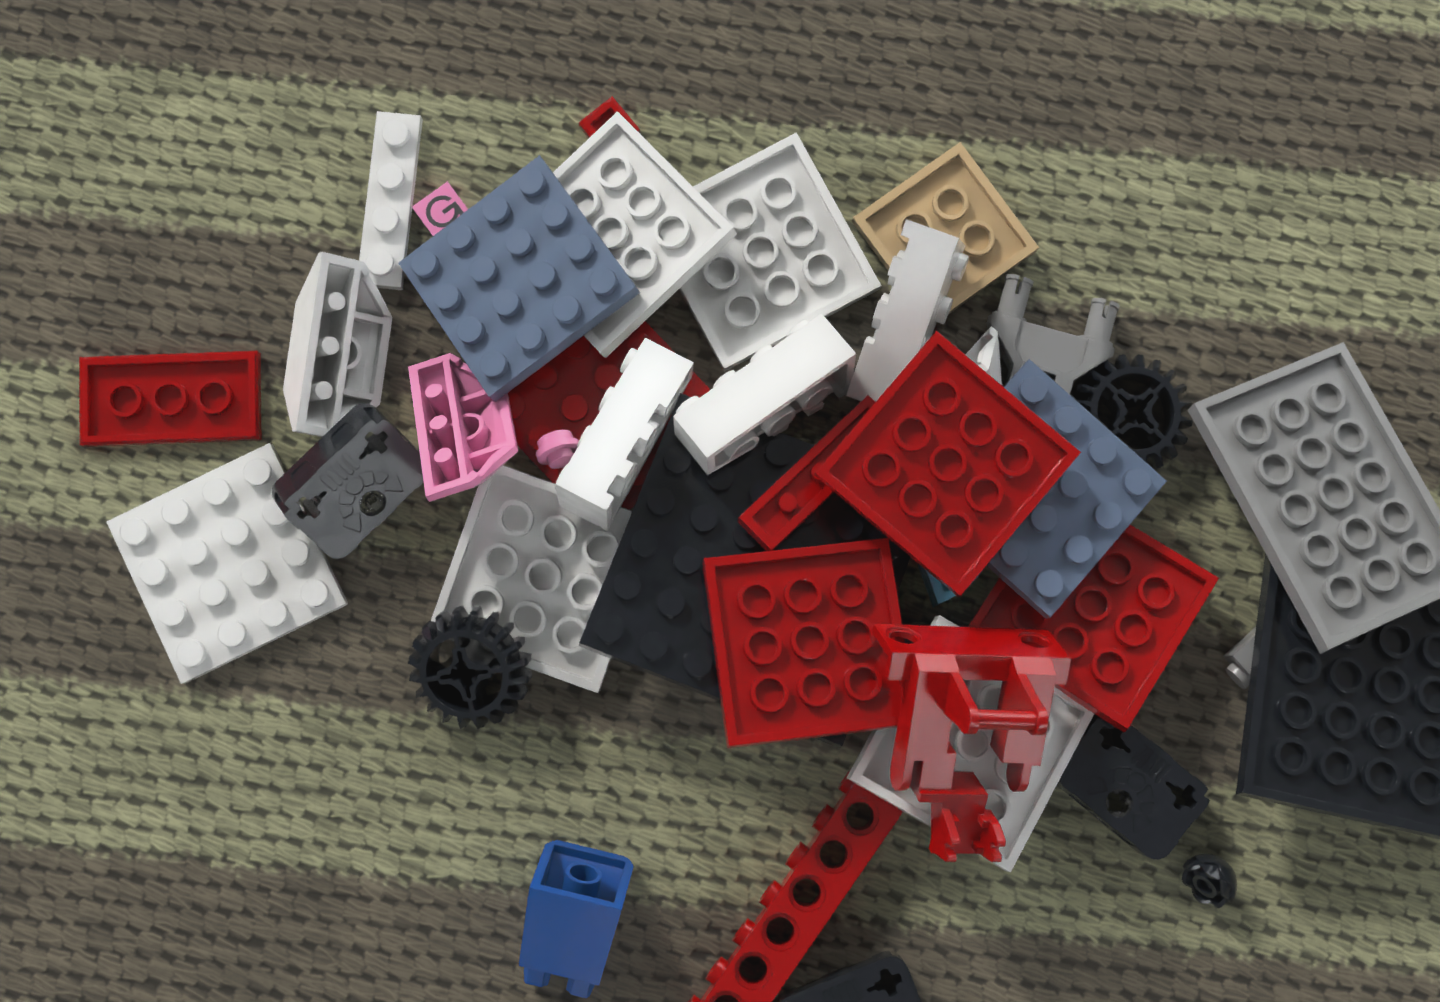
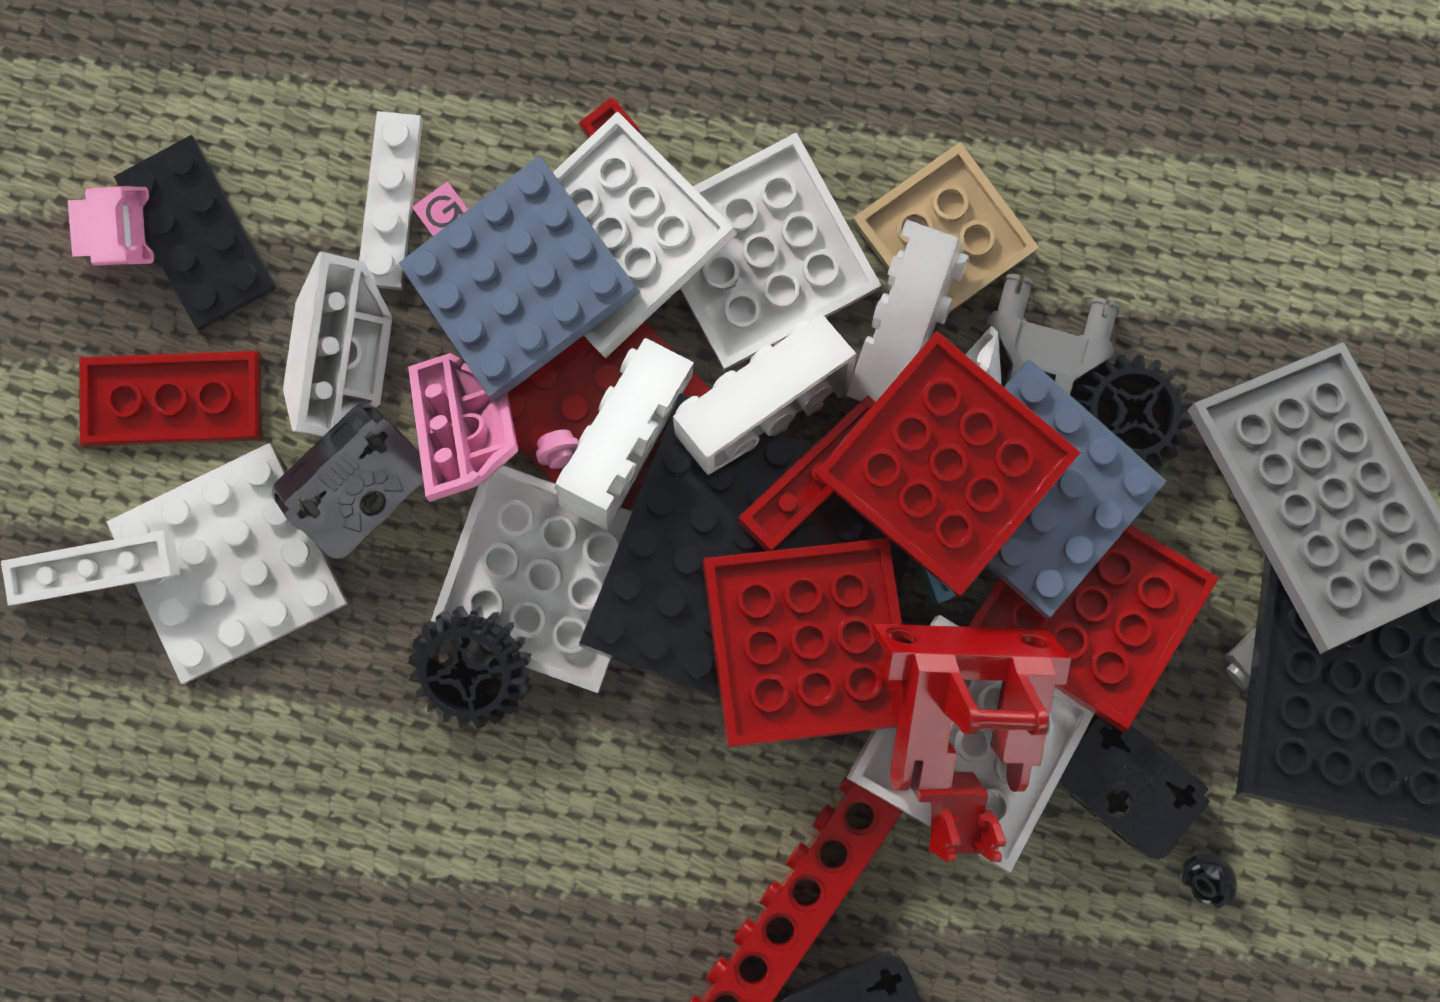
(90, 567): none -> white plate
(110, 226): none -> bright pink piece
(197, 234): none -> black plate
(572, 915): blue hips -> none

